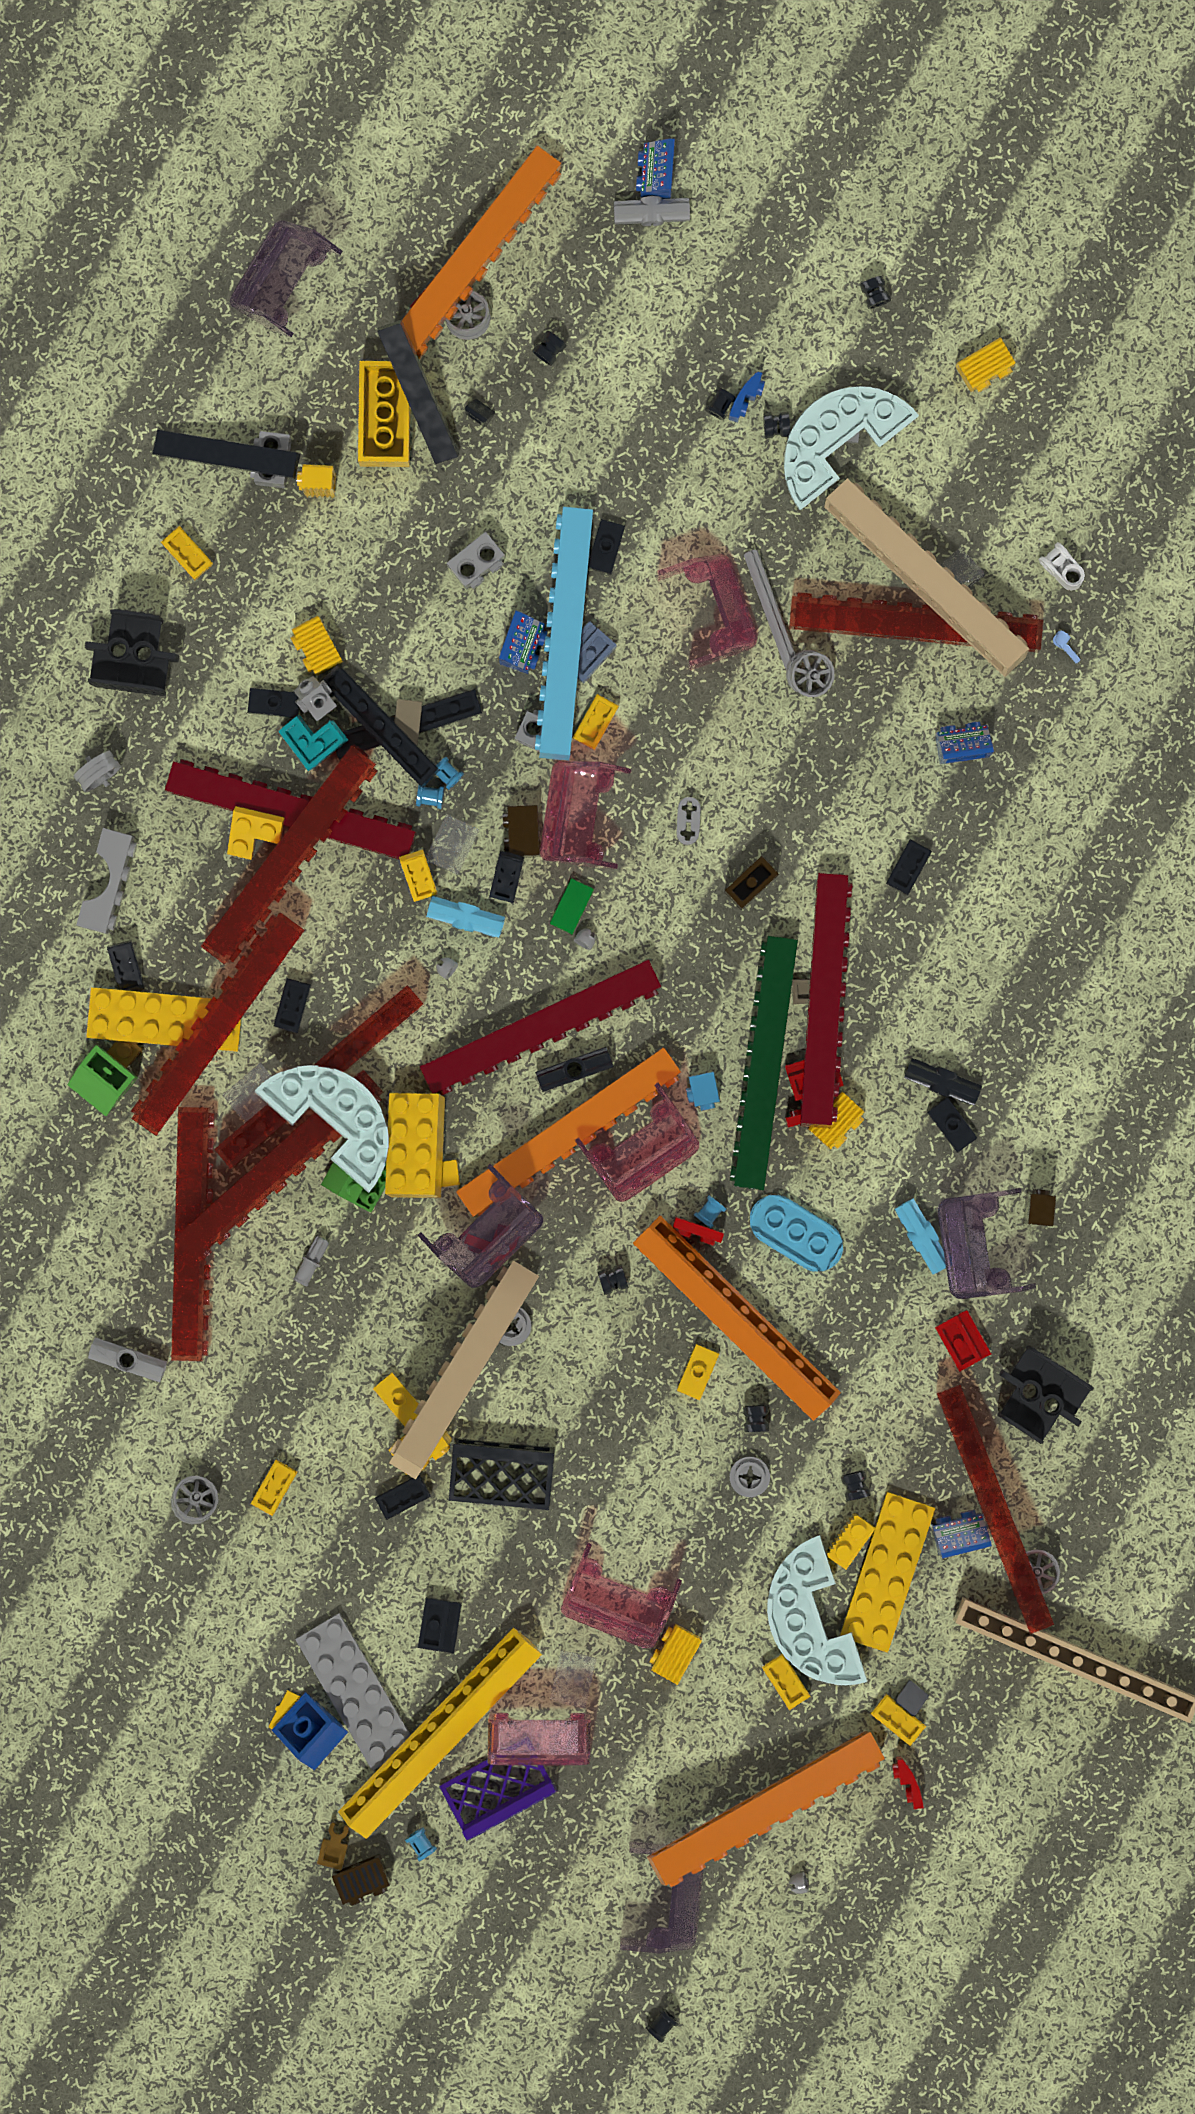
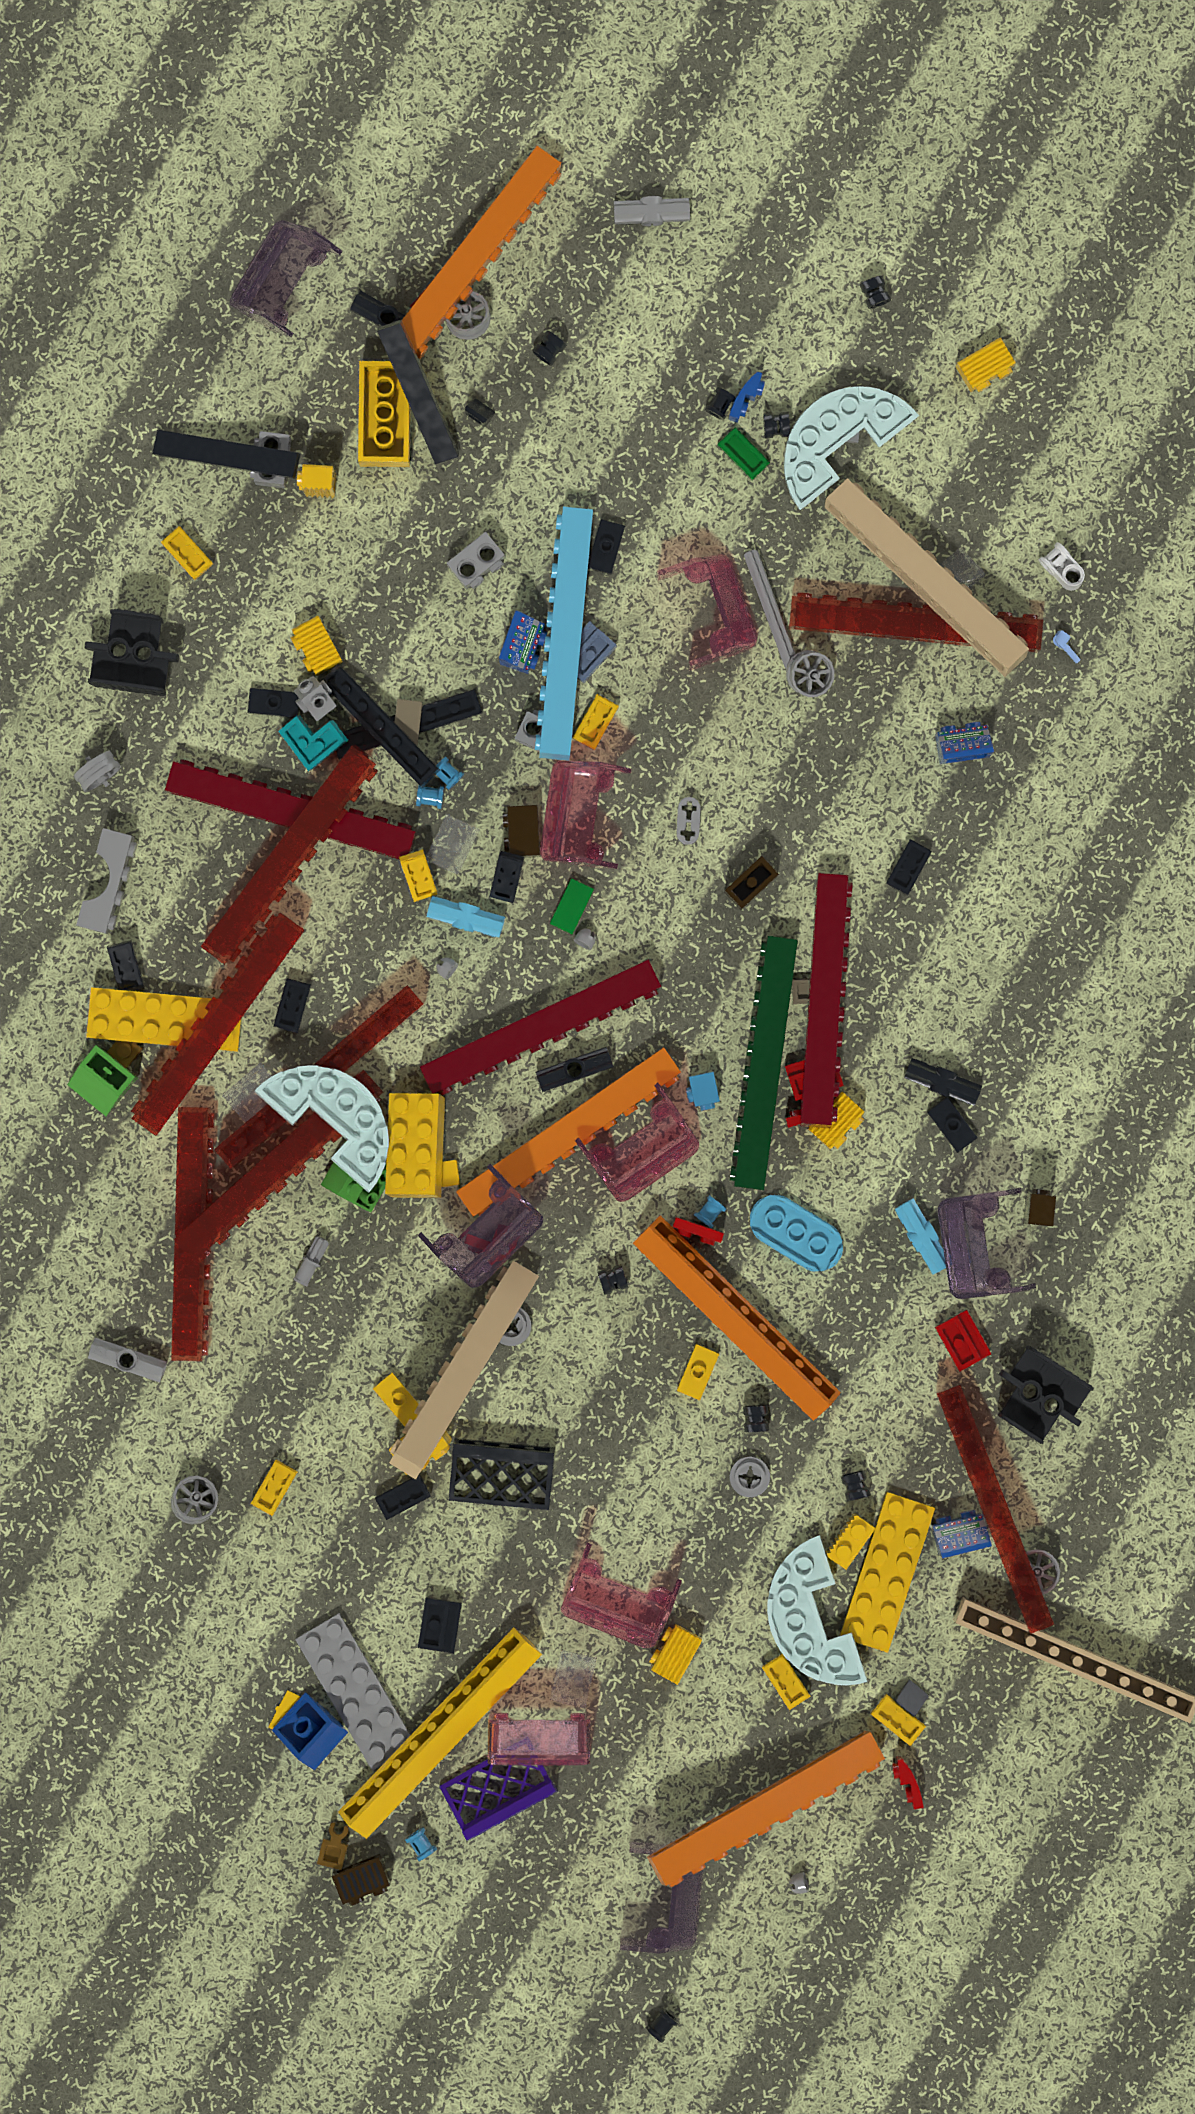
(252, 825): yellow plate -> none
(373, 309): none -> black piece
(656, 169): blue slope -> none
(743, 453): none -> green tile

